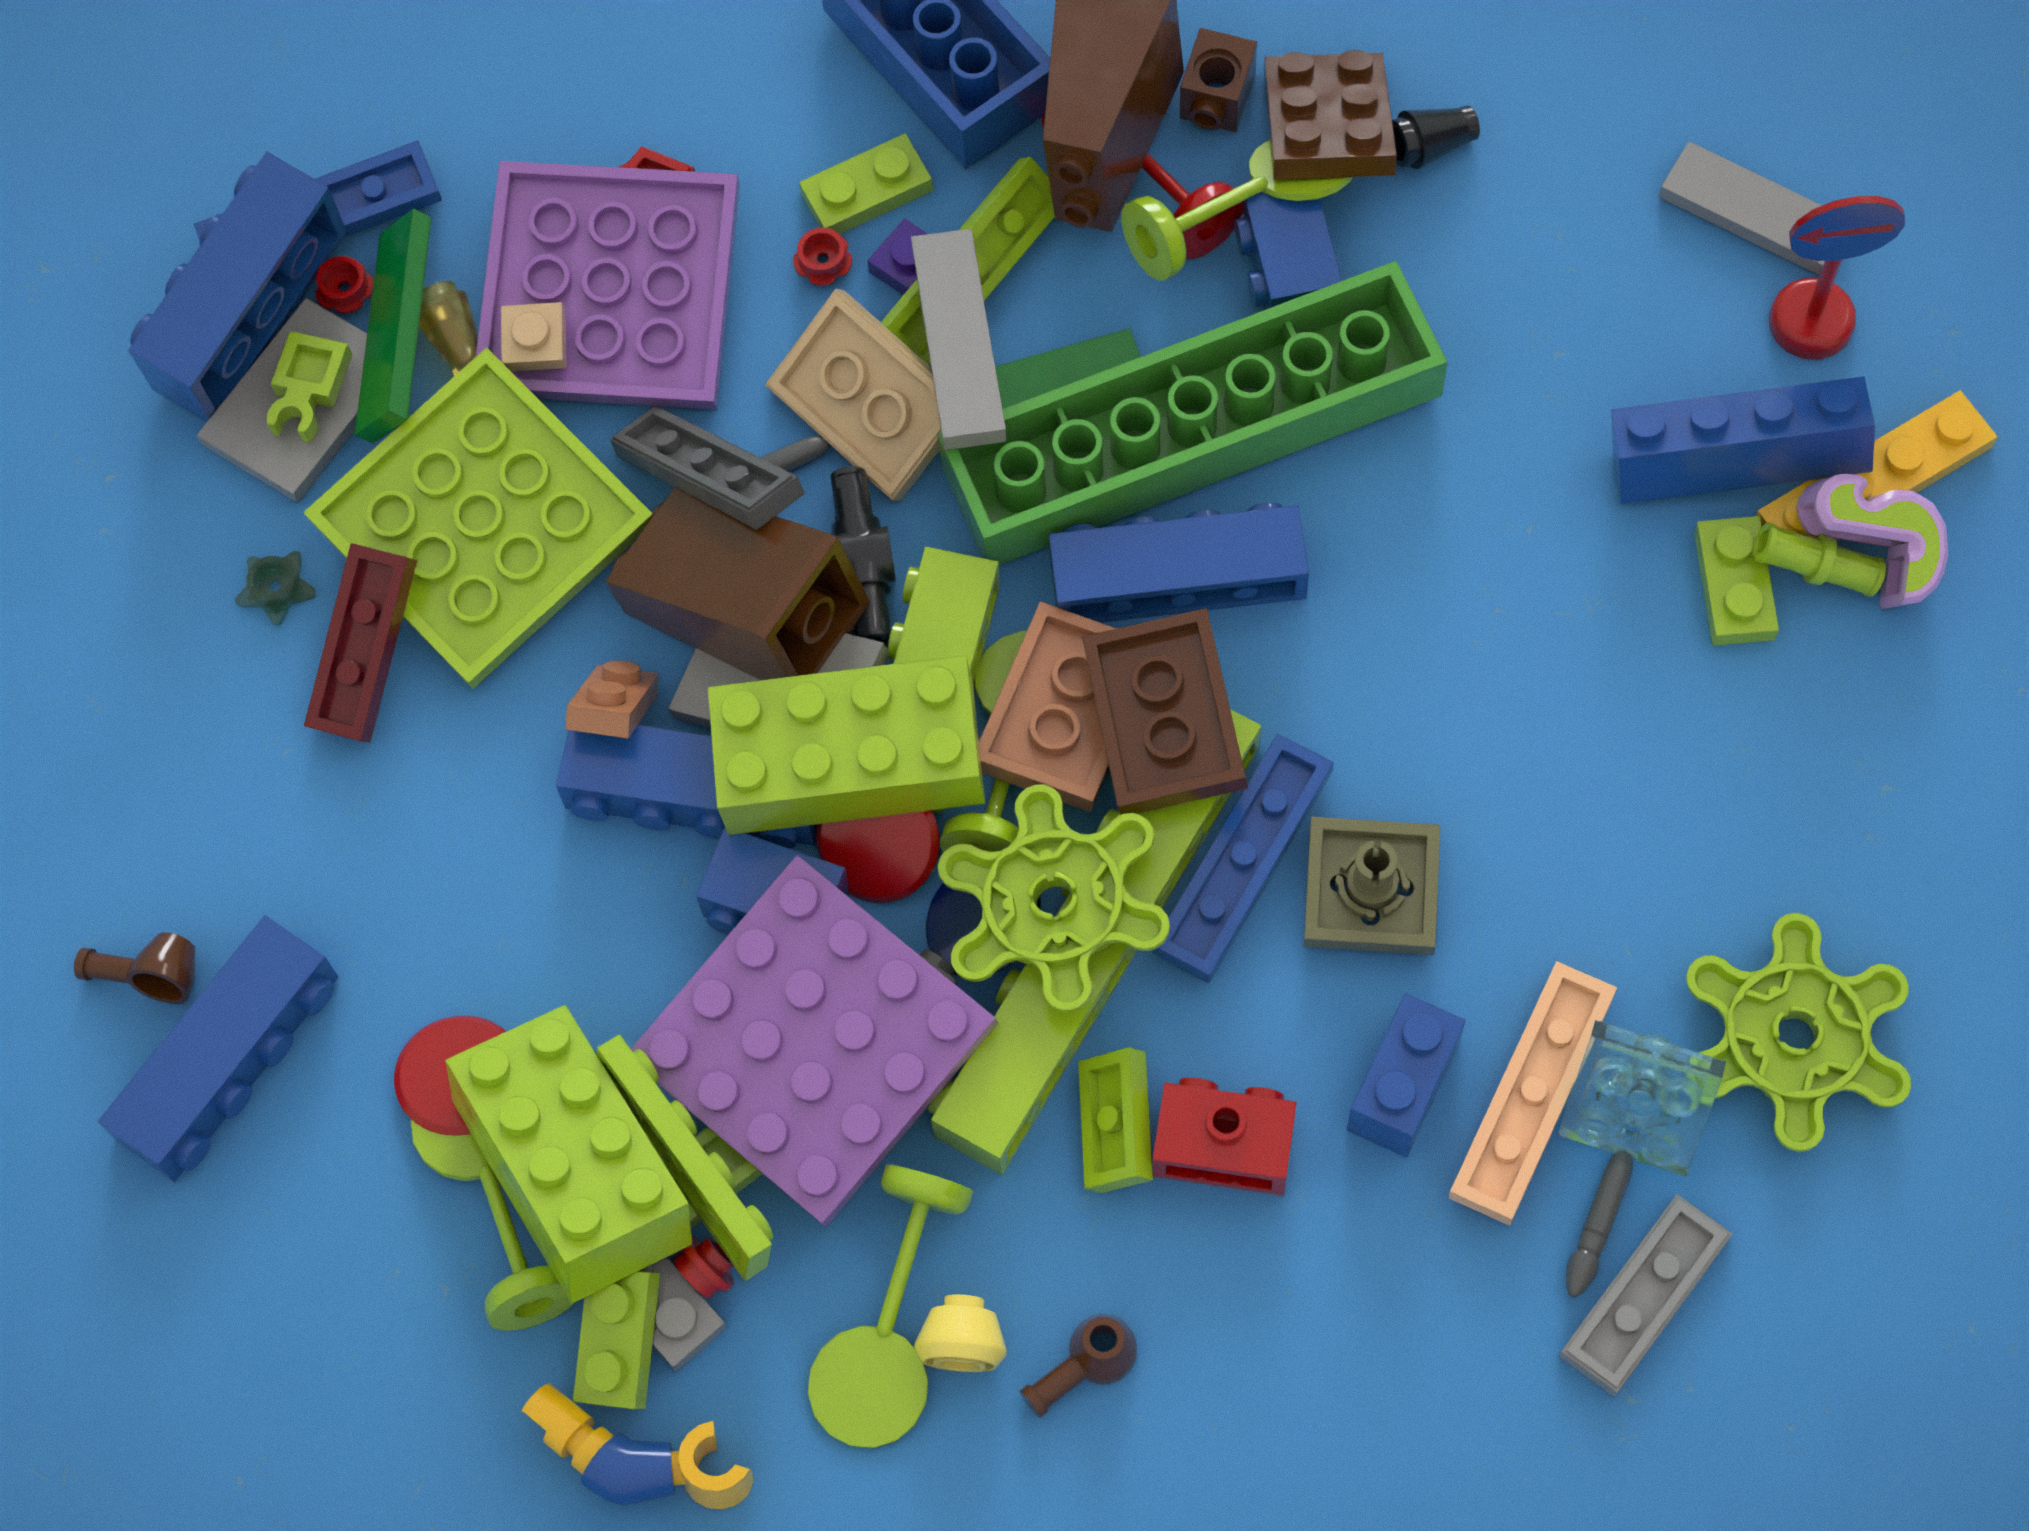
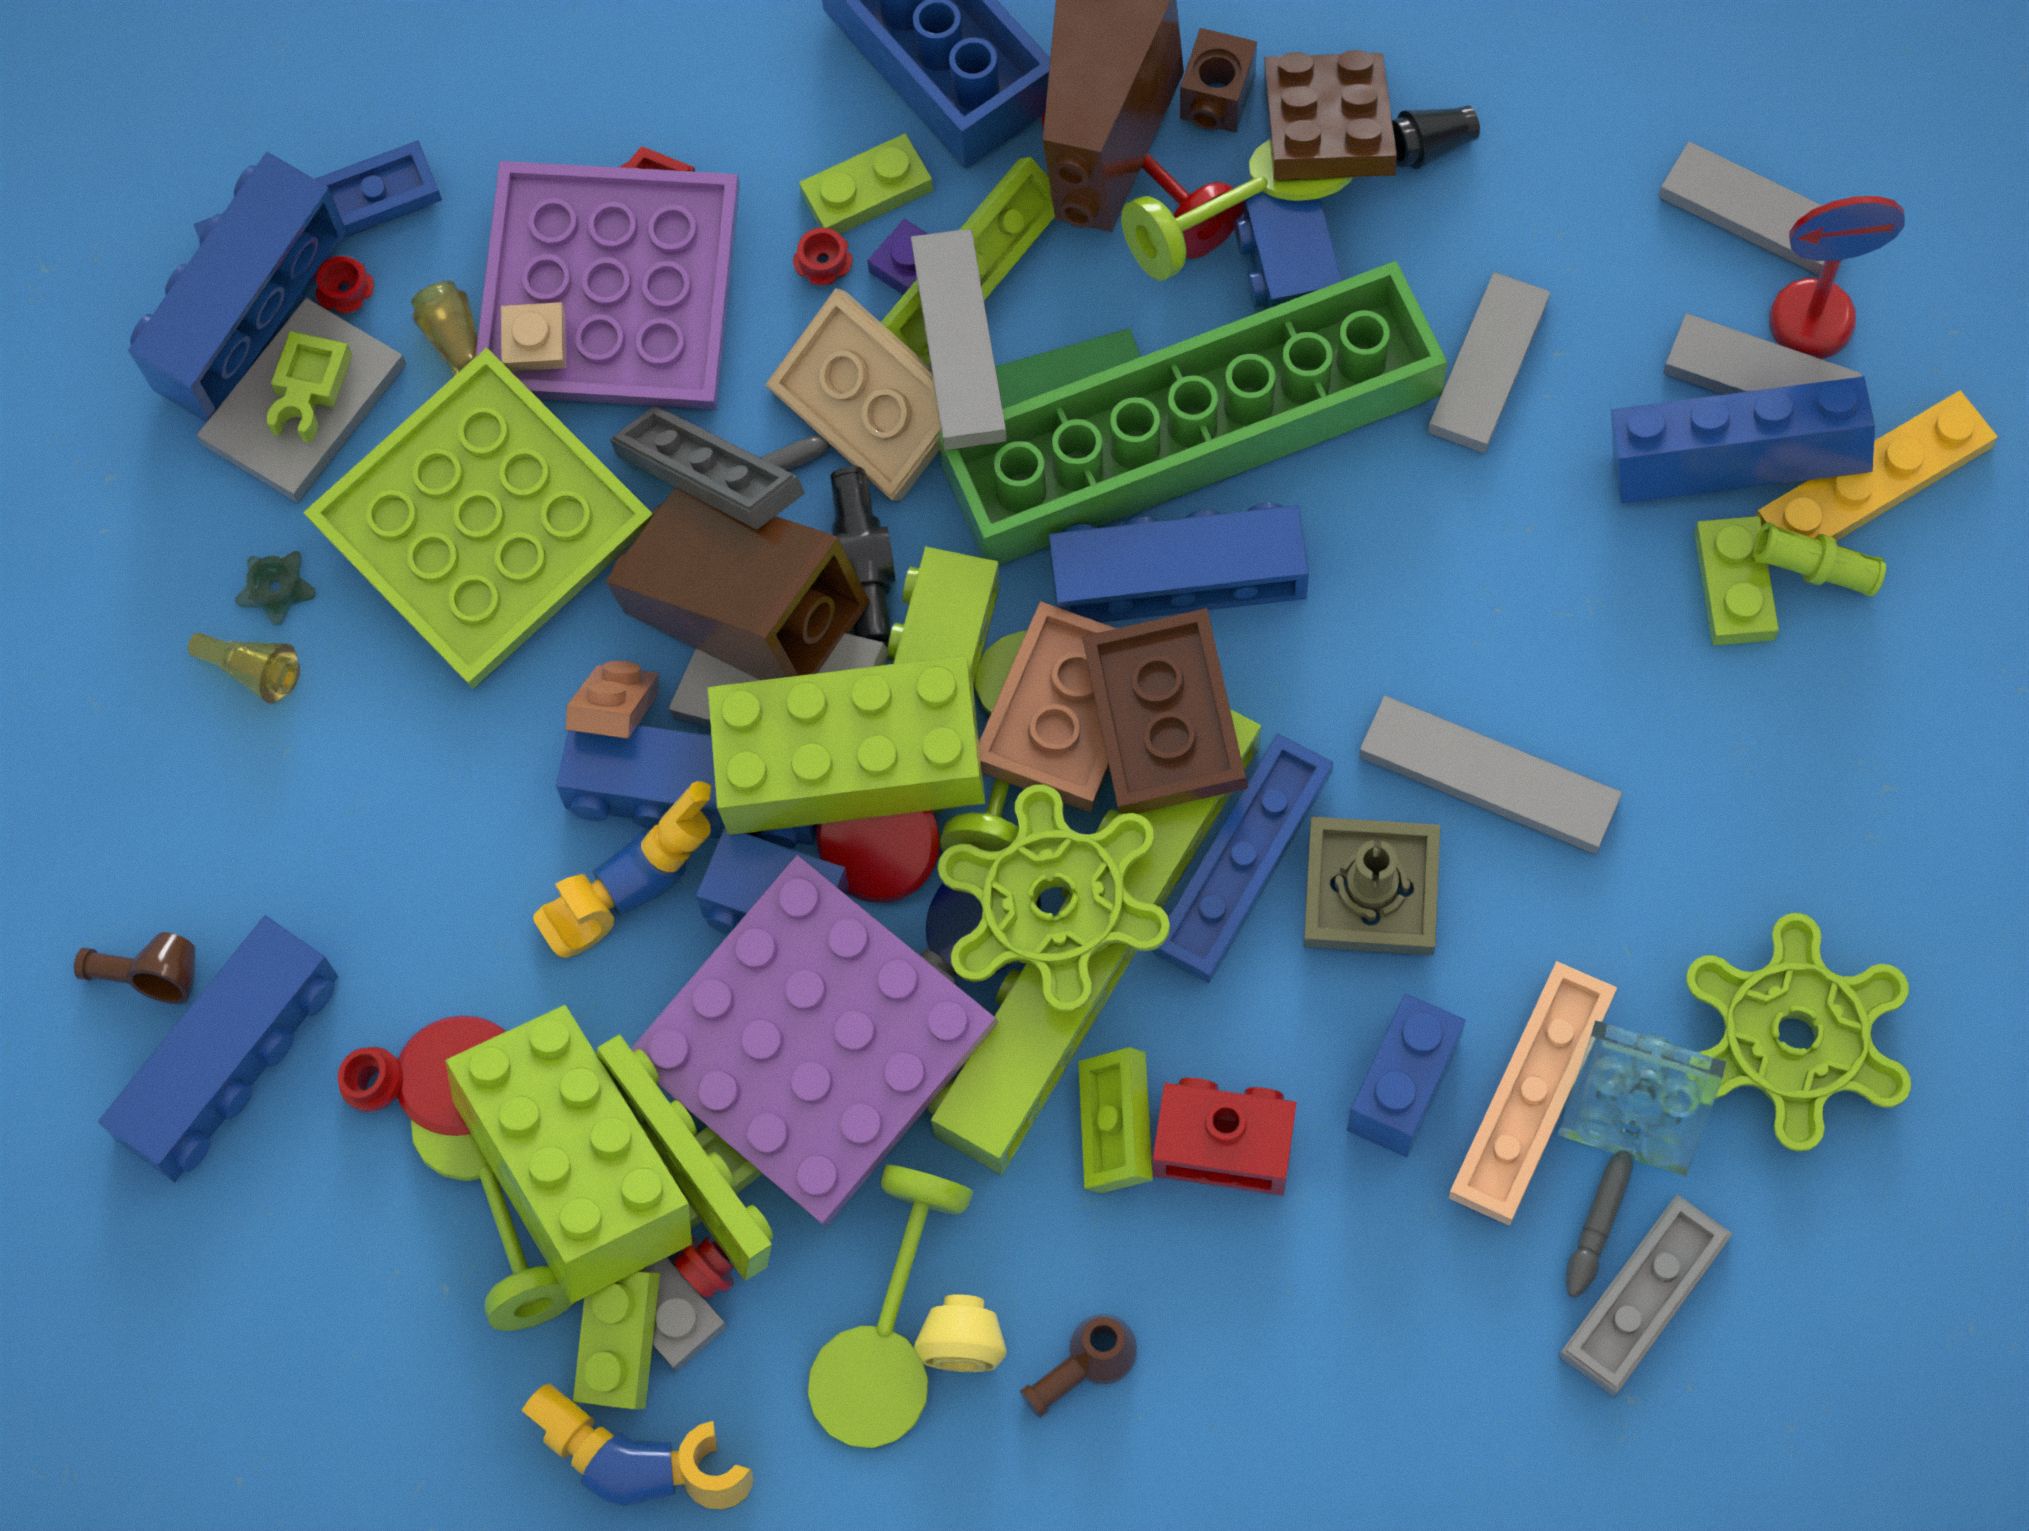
(261, 667): none -> clear yellow cone
(359, 1068): none -> red plate
(360, 643): dark red plate -> none
(393, 326): green tile -> none
(627, 879): none -> yellow piece
(1489, 362): none -> light grey tile
(1490, 774): none -> light grey tile
(1740, 362): none -> light grey tile
(1890, 519): lavender animal -> none

